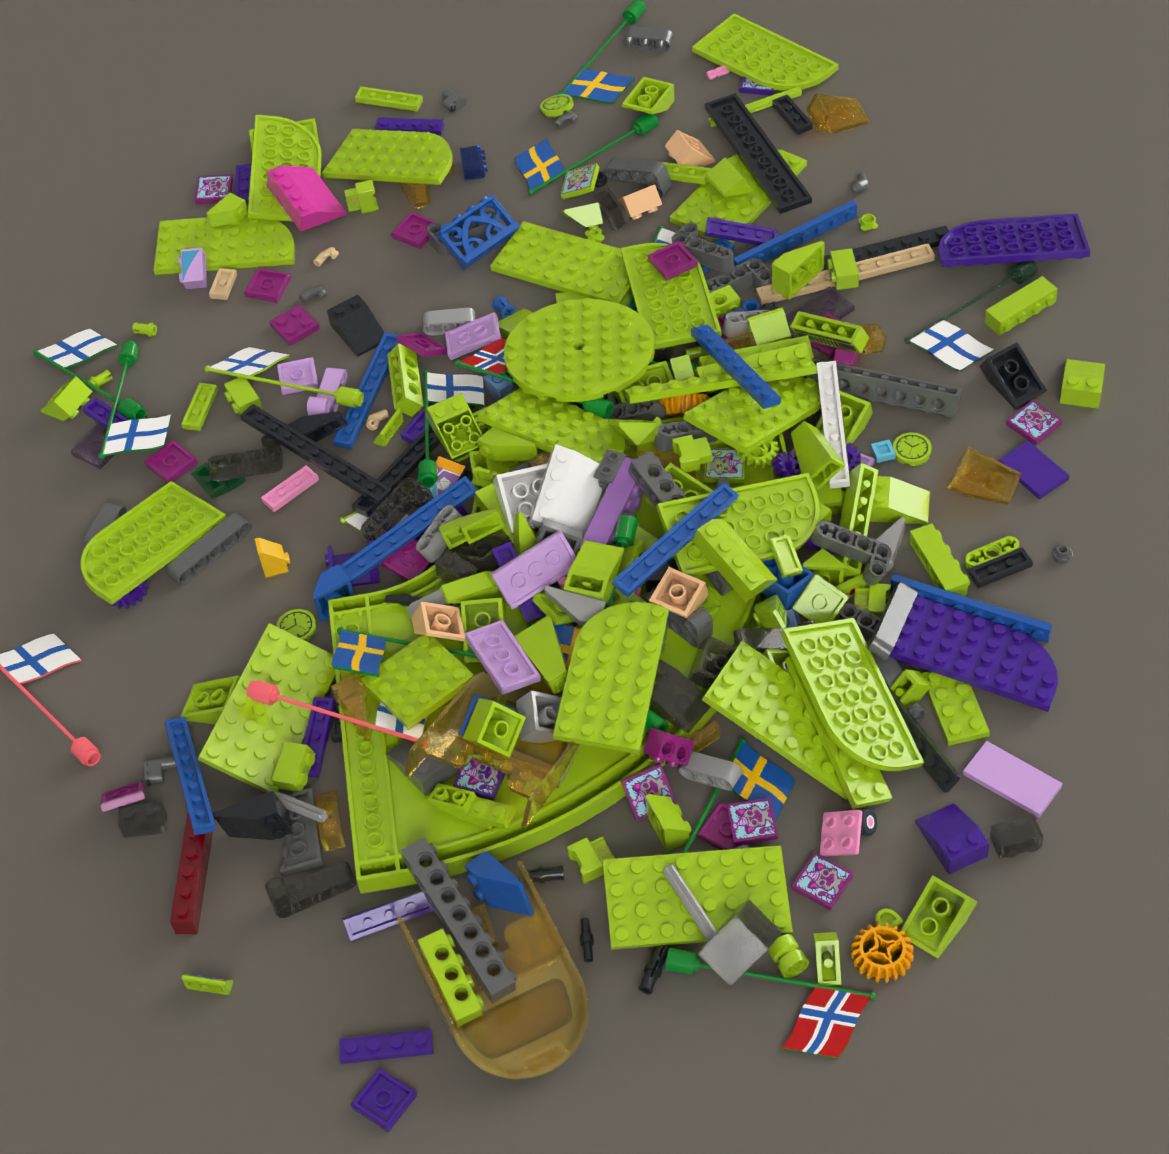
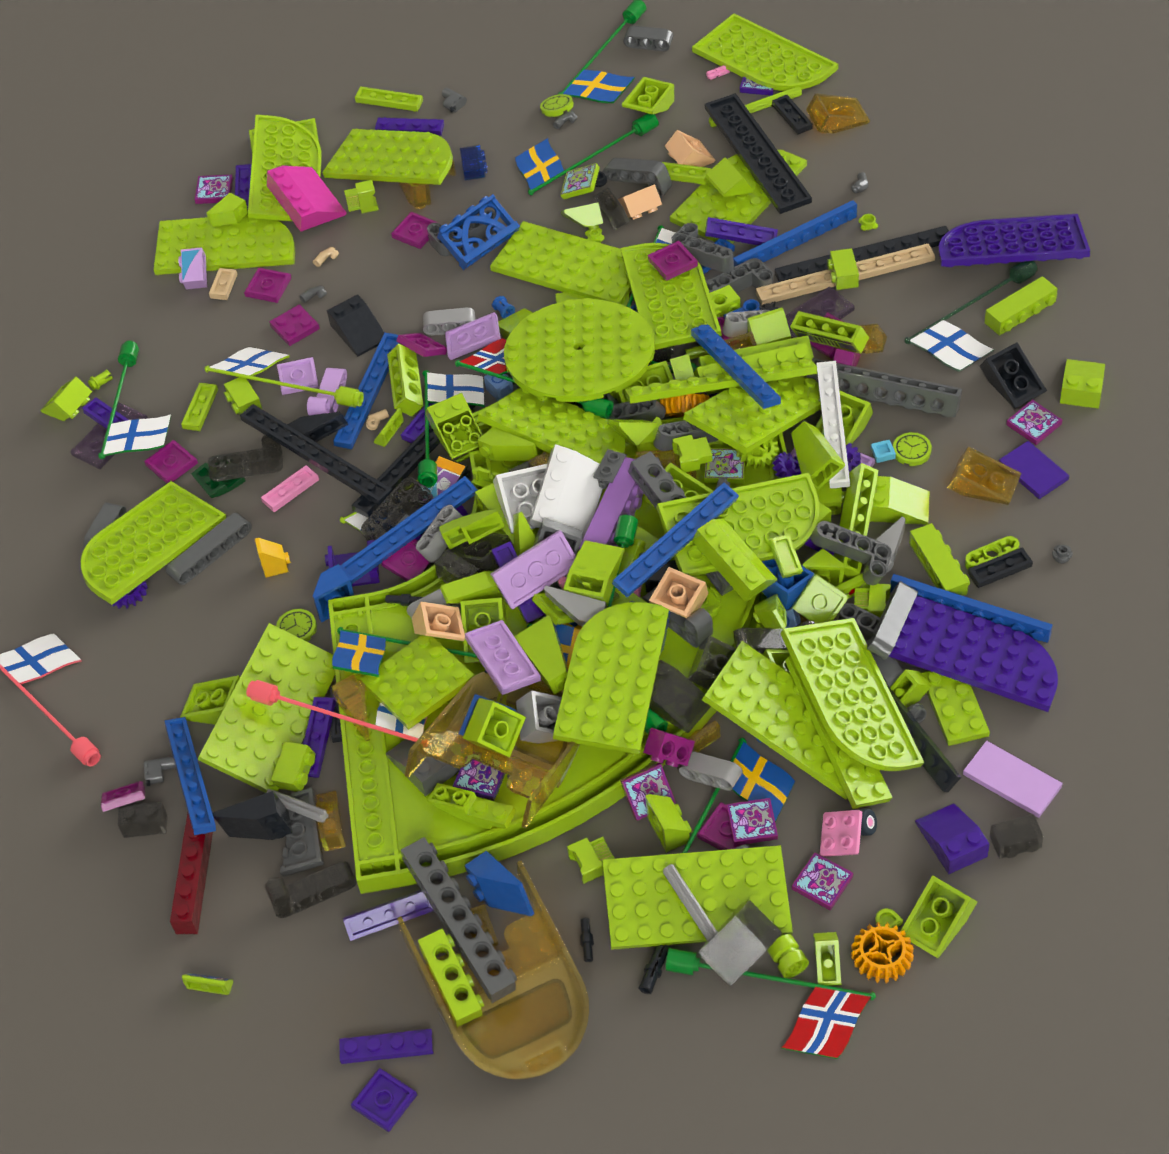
(79, 349): flag -> none
(146, 329): lime pin -> none
(546, 874): black pin -> none
(797, 268): lime slope -> none

